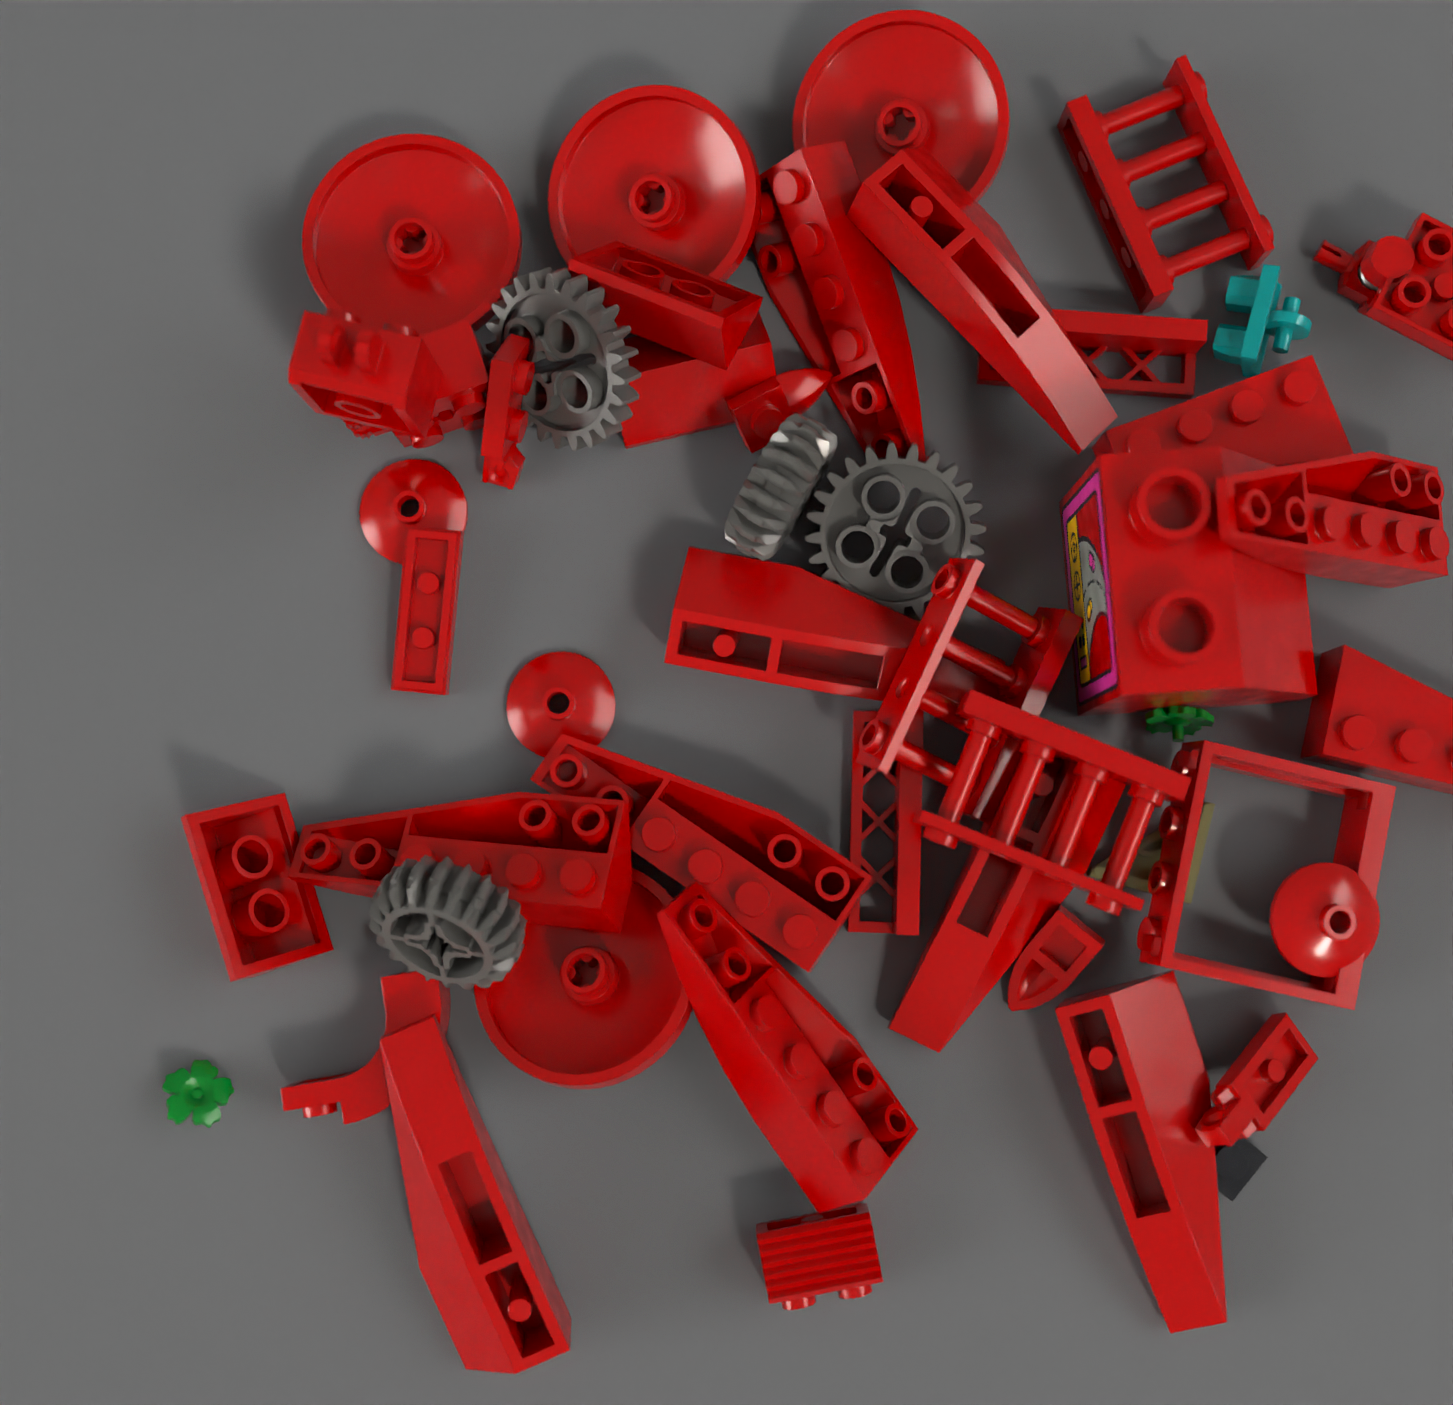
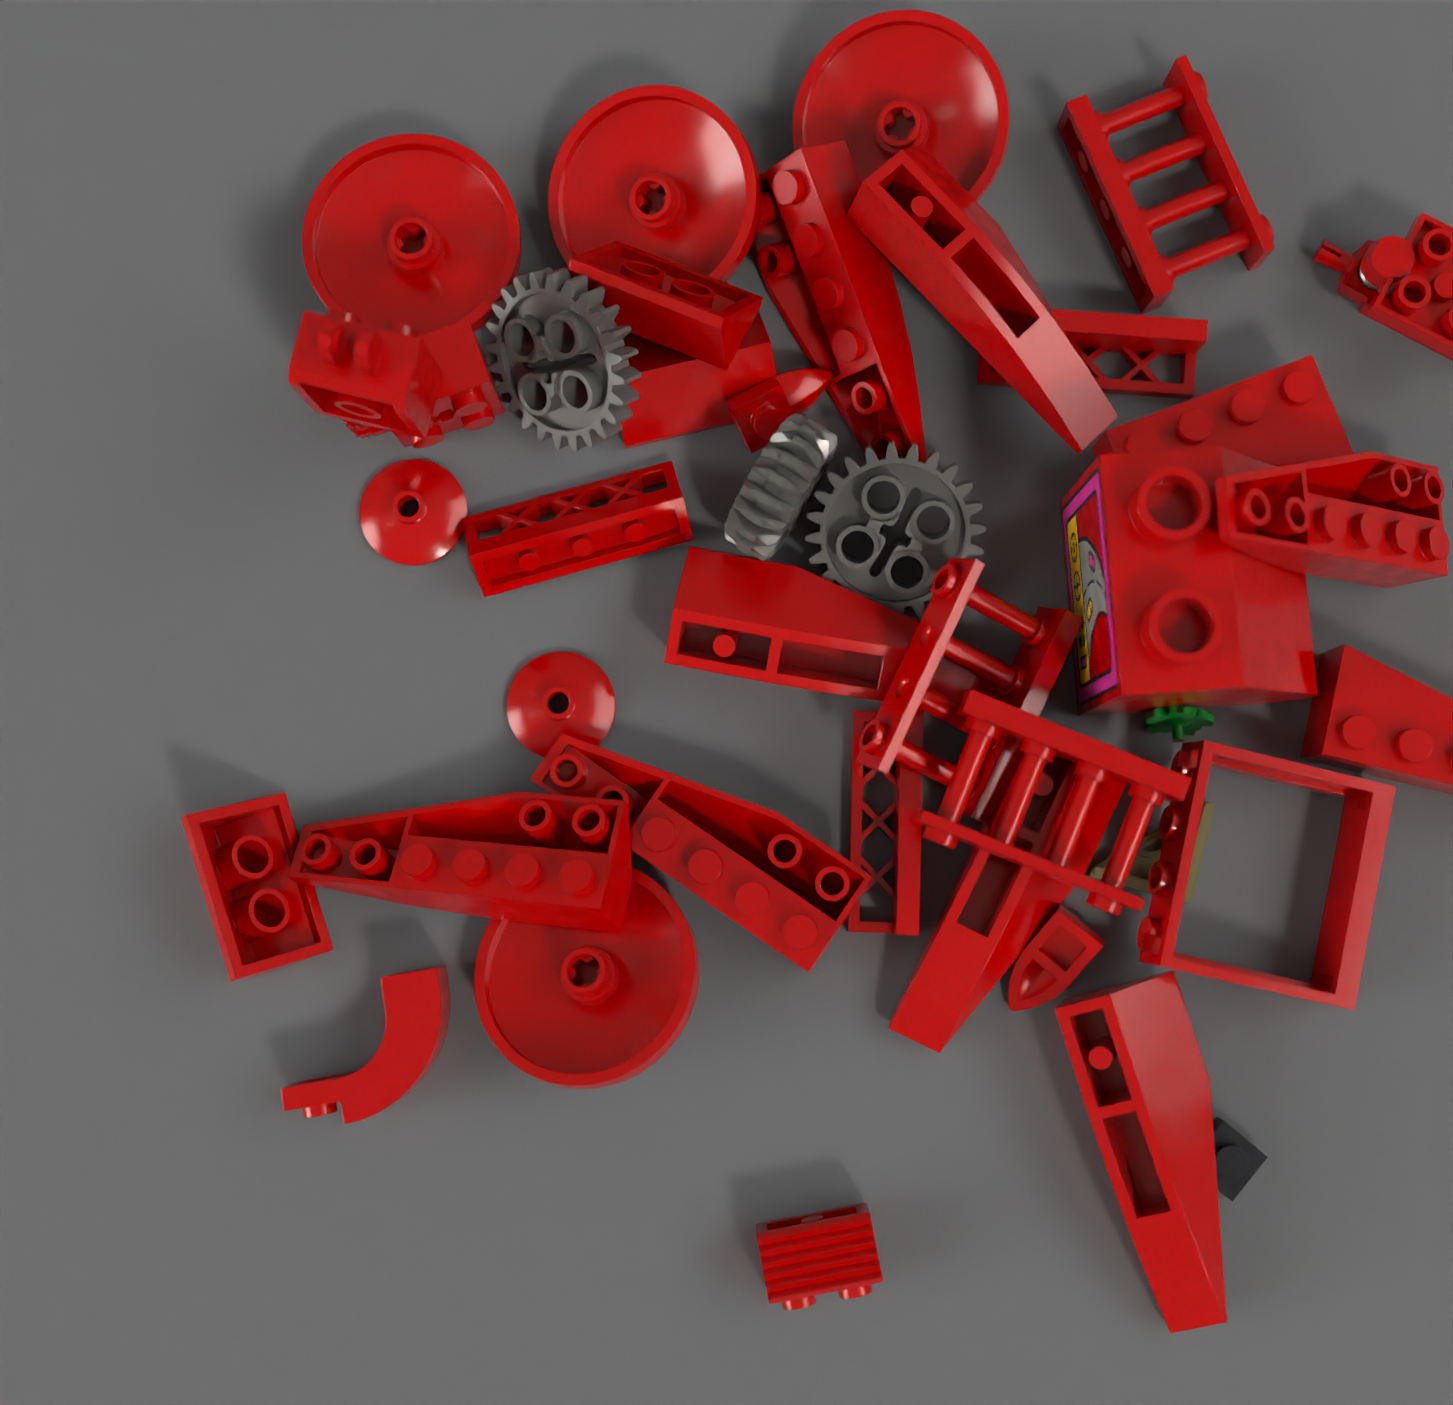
(197, 1094): green plant -> none
(427, 610): red tile -> none
(447, 922): dark grey gear -> none
(466, 1214): red wedge -> none
(504, 419): red hinge -> none
(579, 534): none -> red fence
(786, 1056): red wedge -> none
(1257, 1083): red hinge -> none
(1260, 299): teal hips -> none
(1303, 913): red dish -> none

